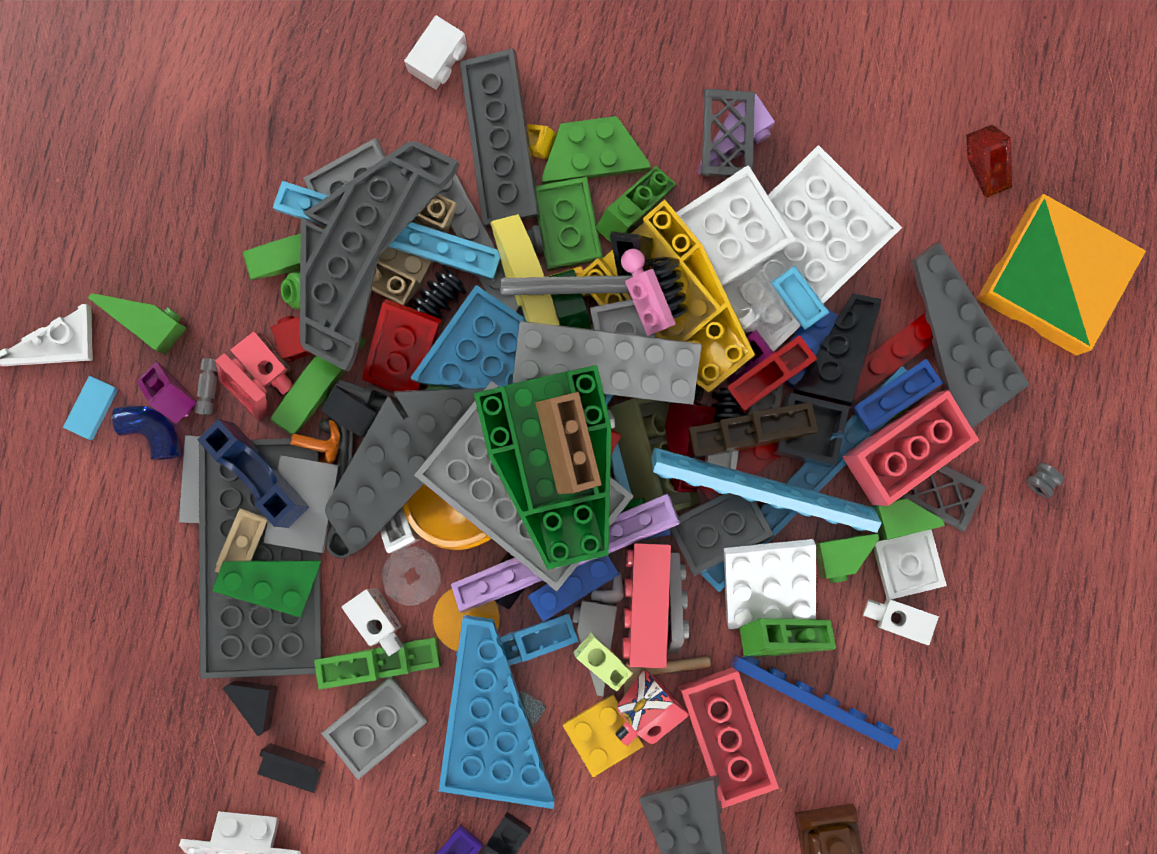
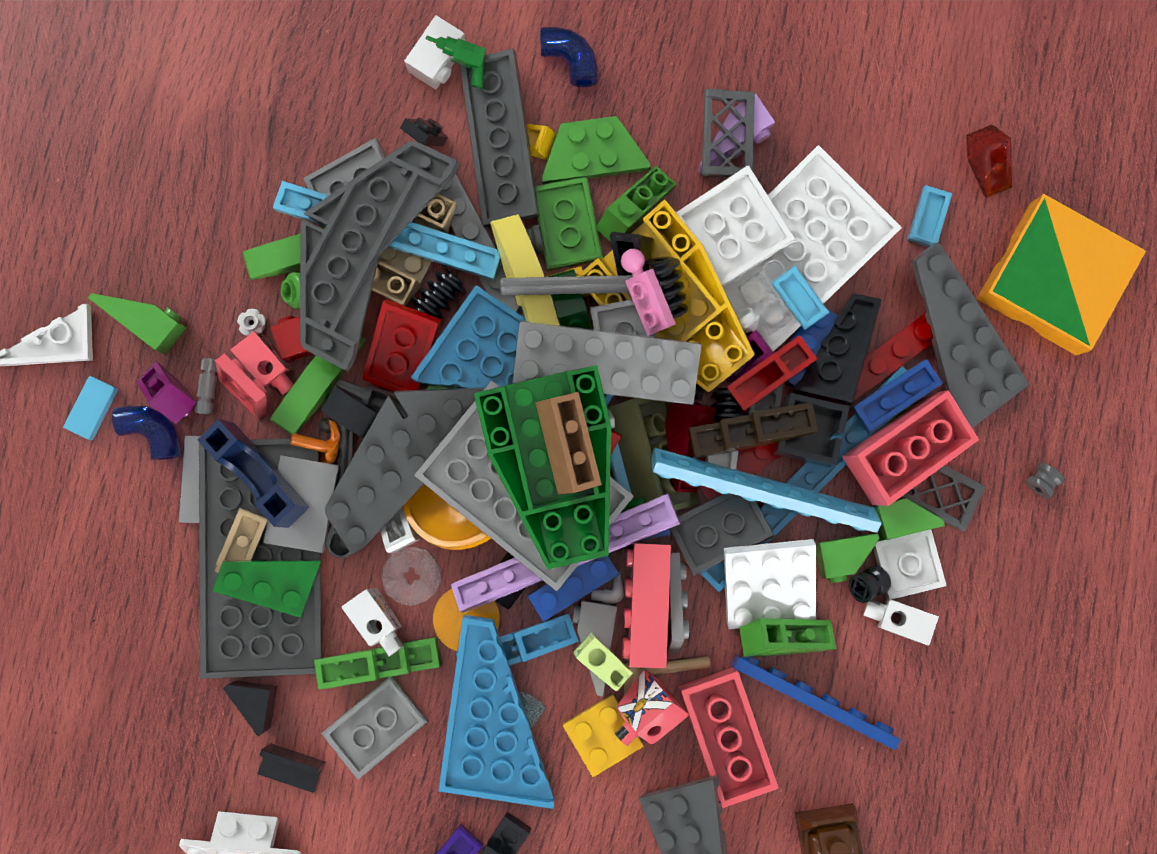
(251, 314): none -> white plate
(424, 131): none -> black plate
(463, 54): none -> green piece
(575, 50): none -> clear blue cylinder
(869, 584): none -> black wheel
(929, 216): none -> medium azure tile

